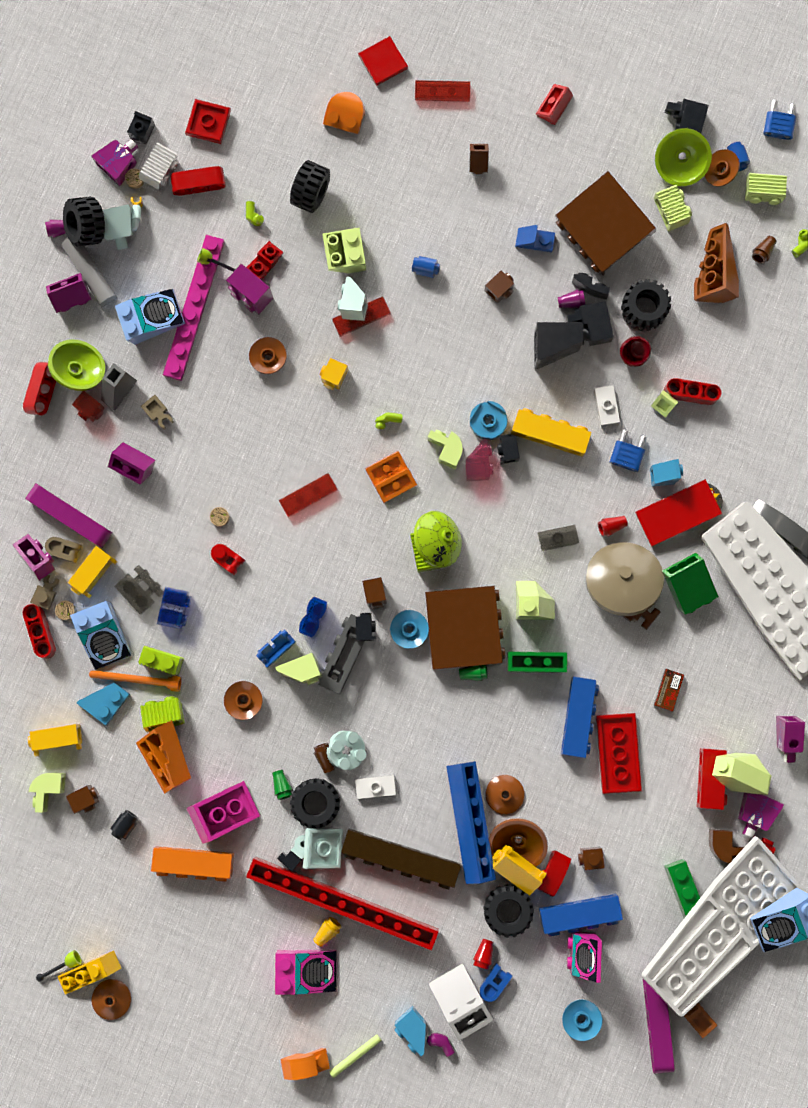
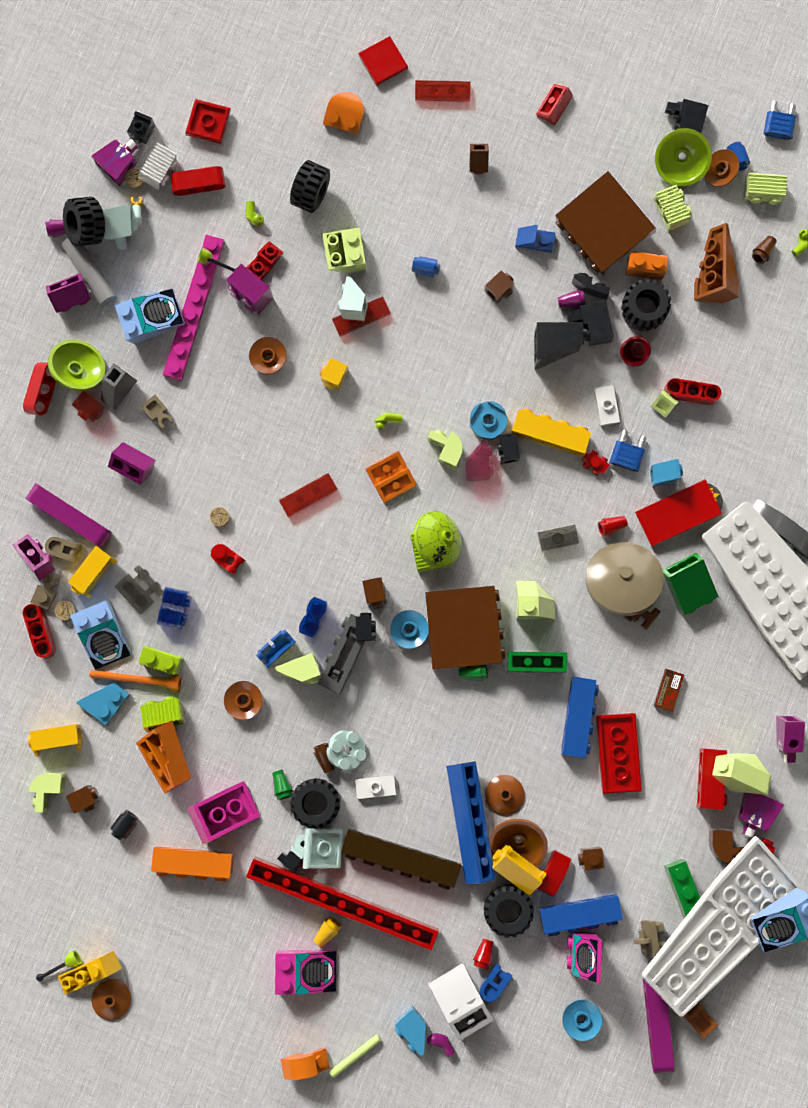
(592, 460): none -> red piece
(646, 265): none -> orange brick
(648, 937): none -> dark tan hips

